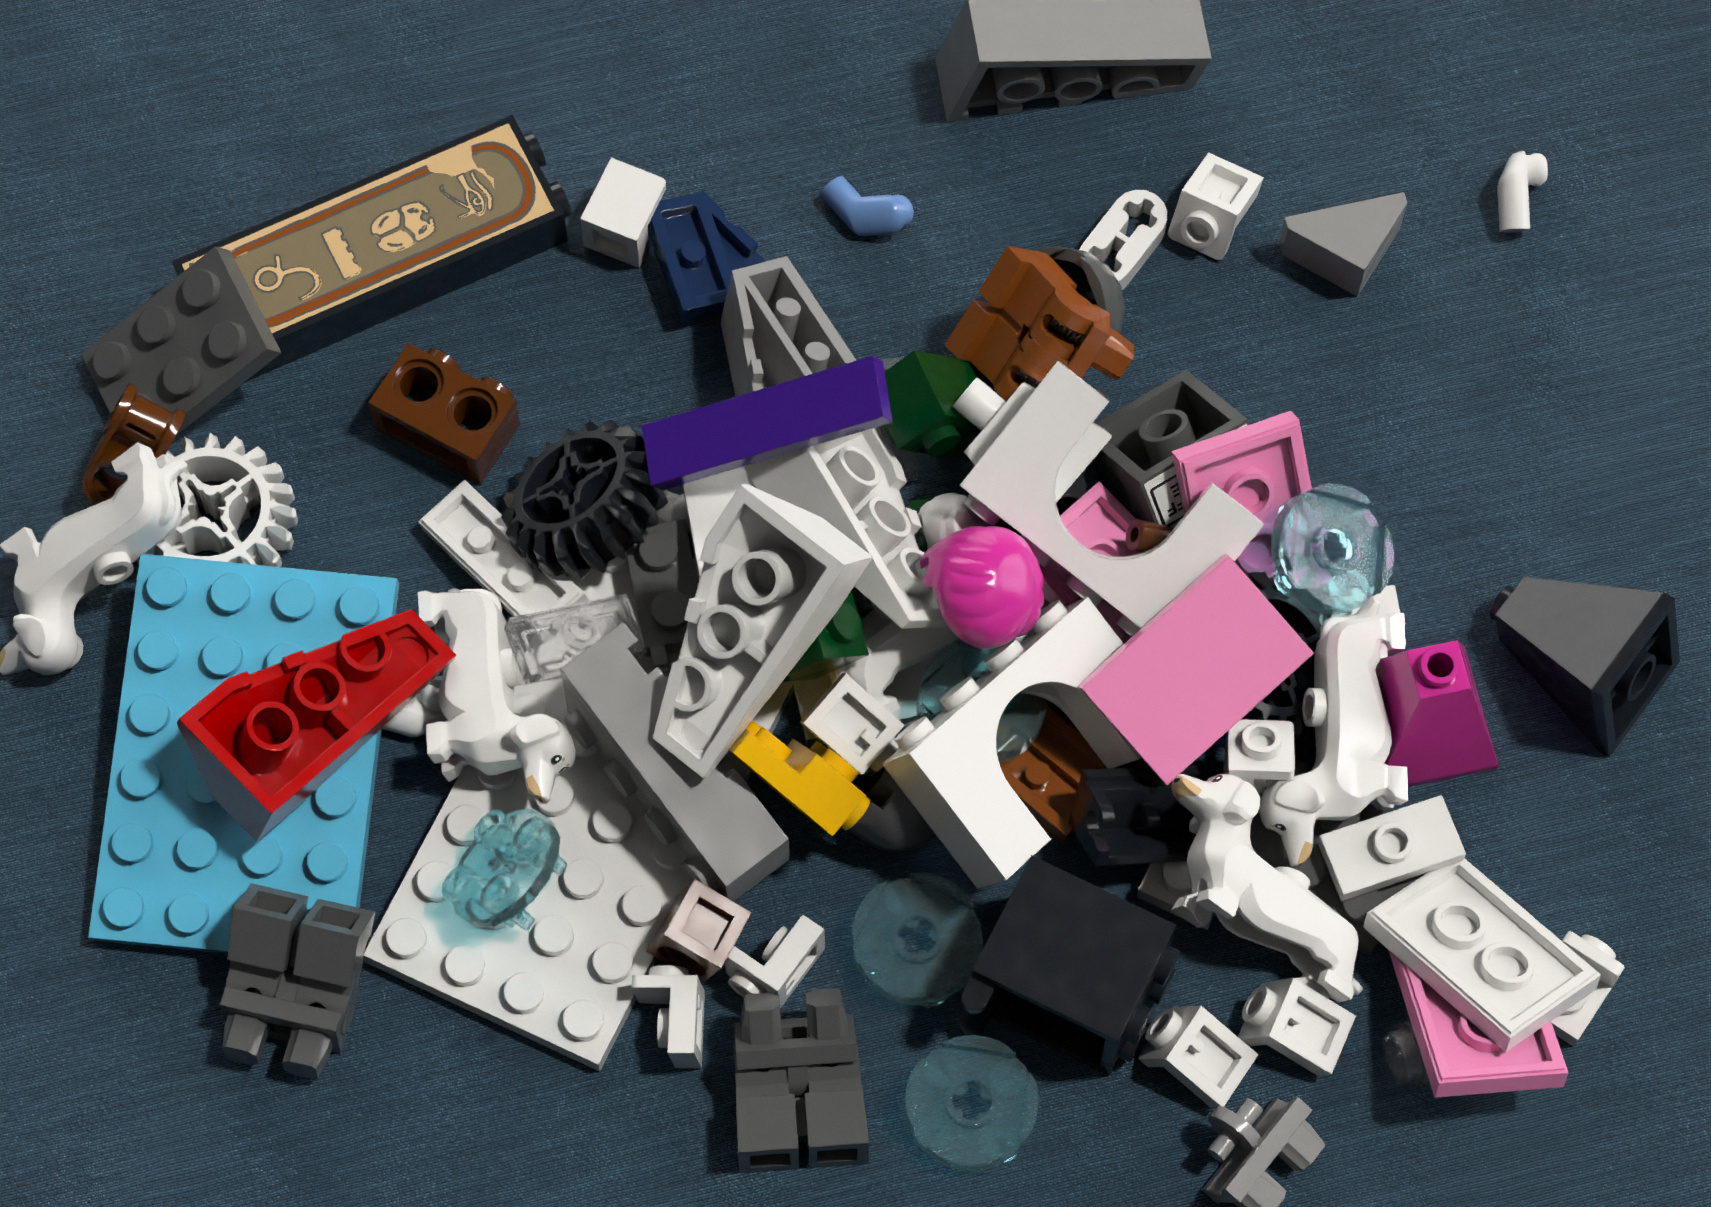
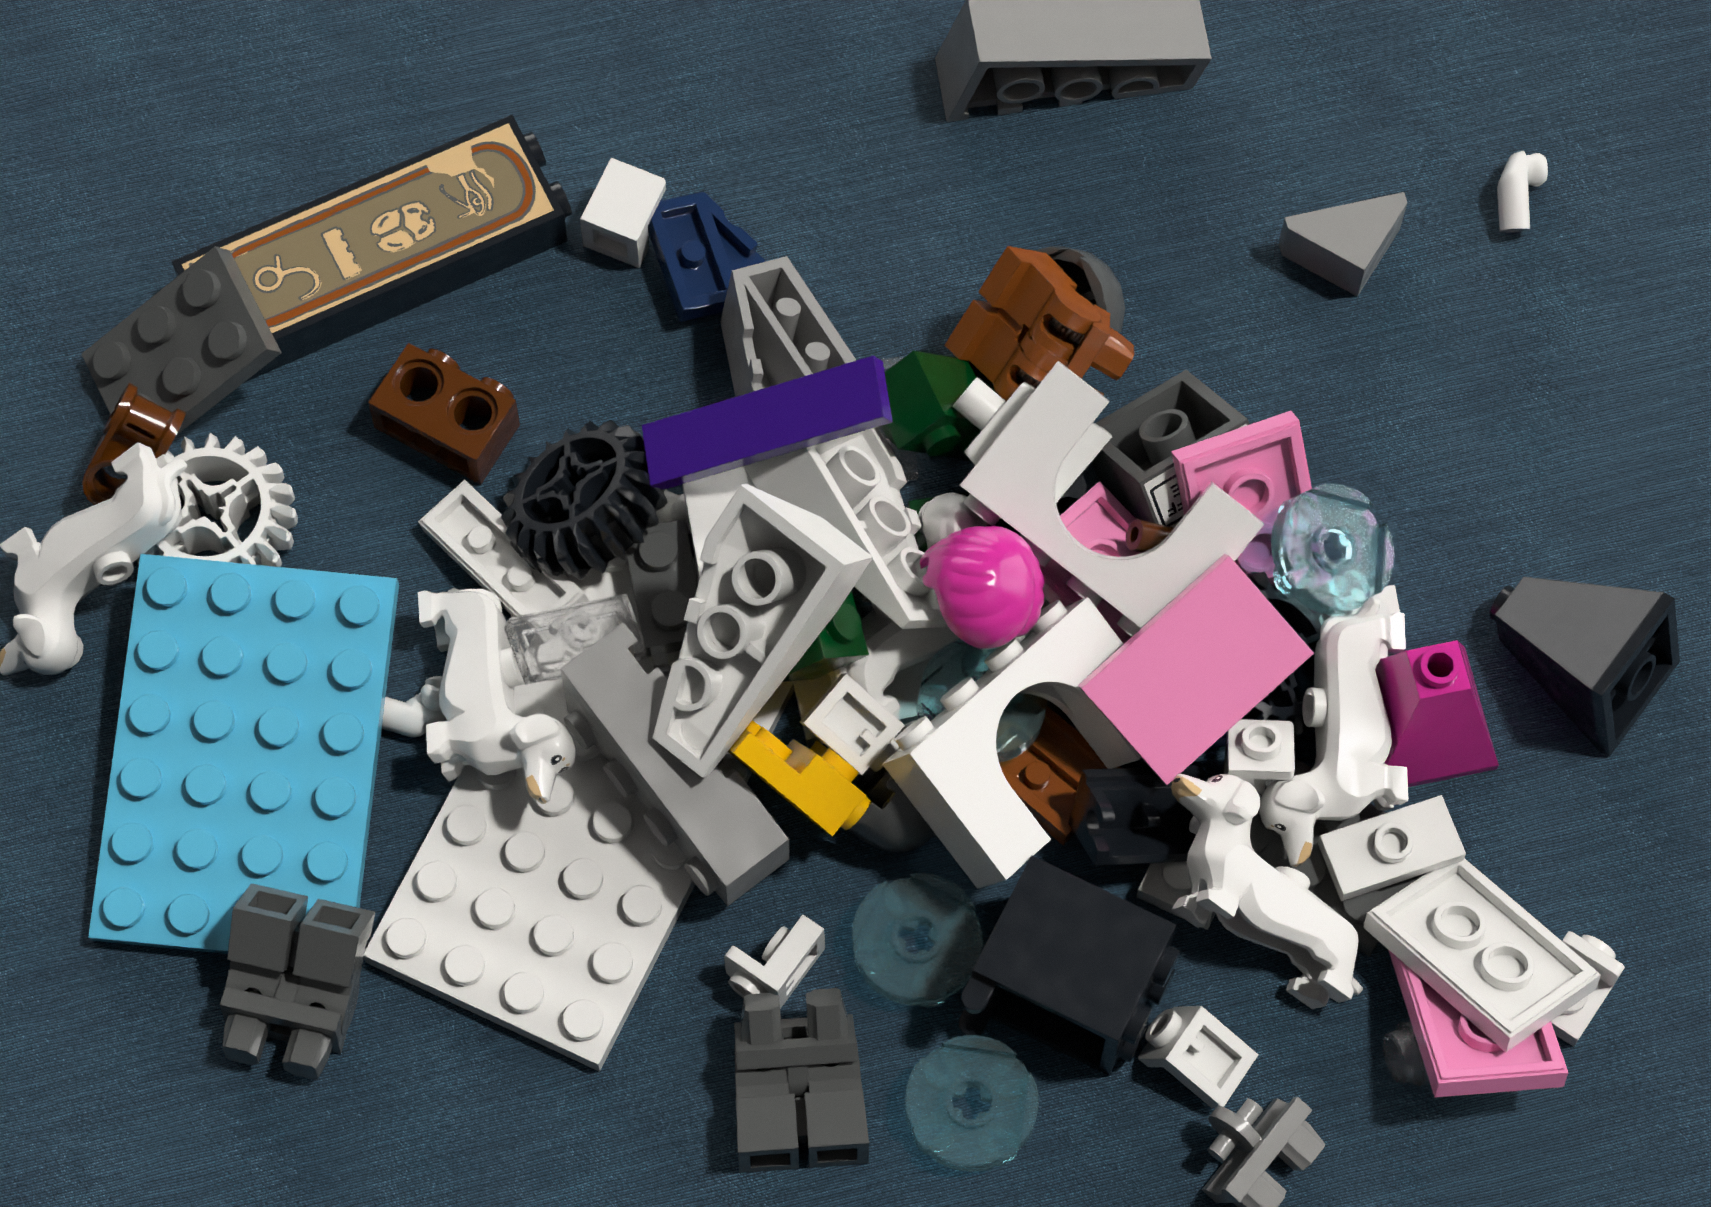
(289, 727): red wedge -> none
(504, 869): clear light blue plate -> none
(683, 1022): white bracket -> none
(698, 931): brick -> none
(867, 214): medium blue arm -> none
(1131, 250): white beam -> none
(1213, 206): white bracket -> none
(1296, 1024): white bracket -> none

